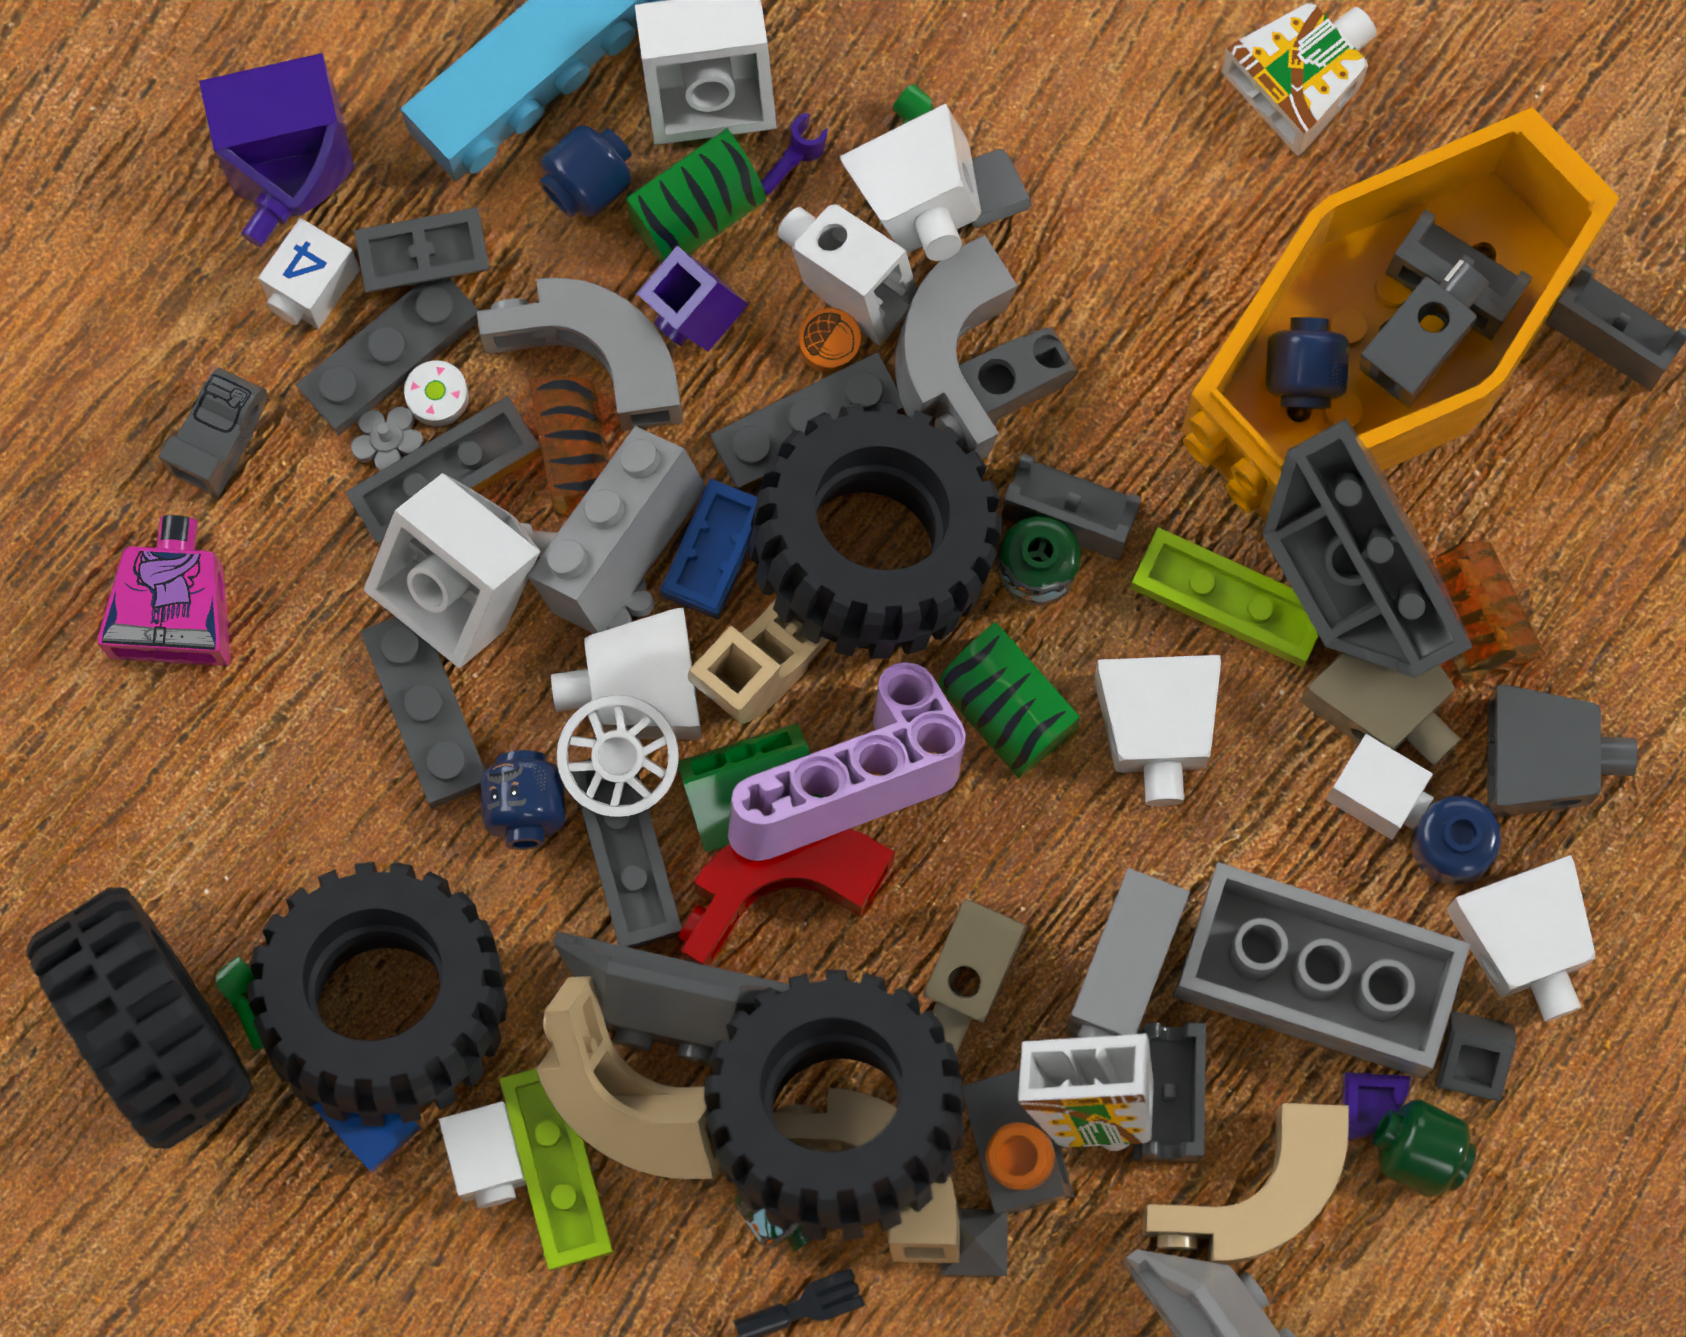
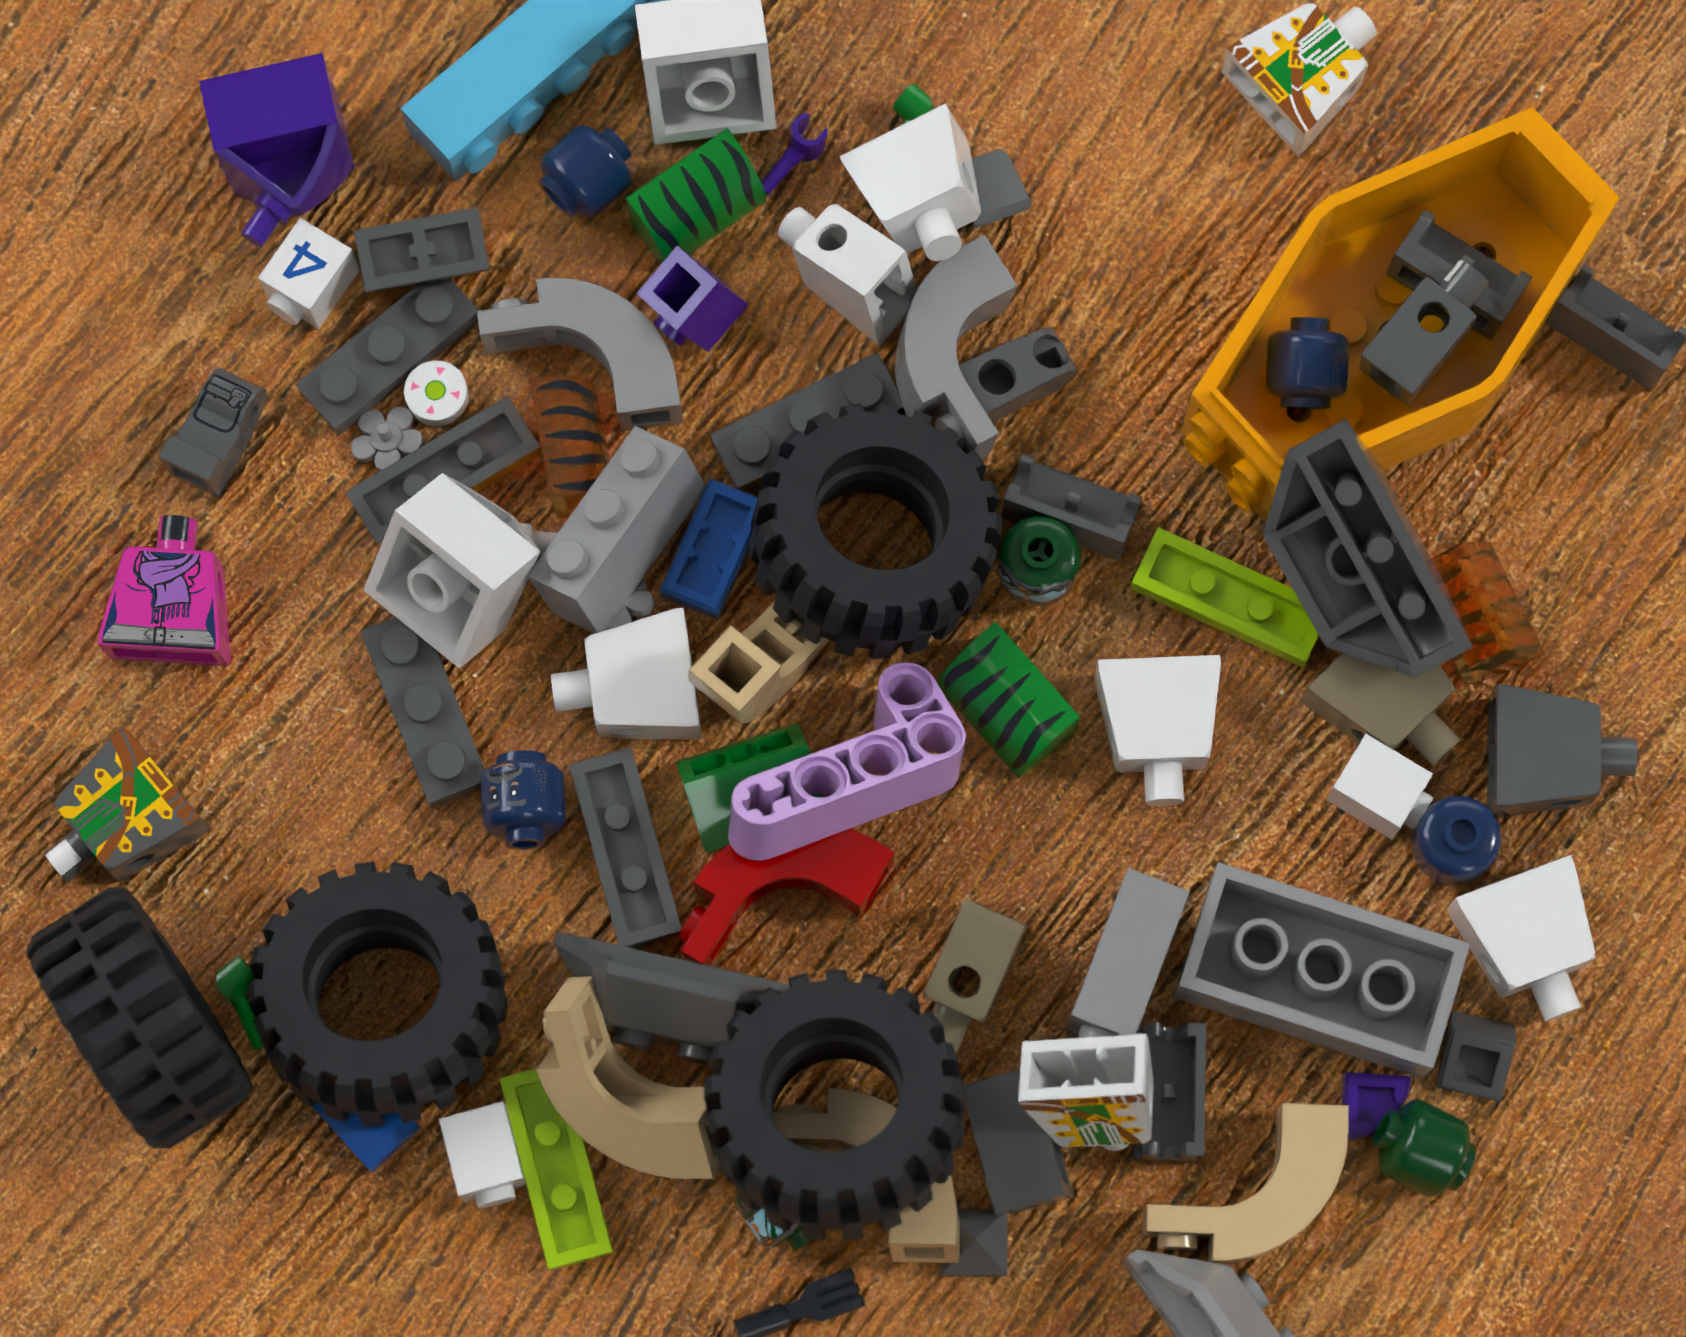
(122, 813): none -> torso
(617, 755): white wheel -> none
(829, 340): orange tile -> none
(1020, 1156): orange tile -> none

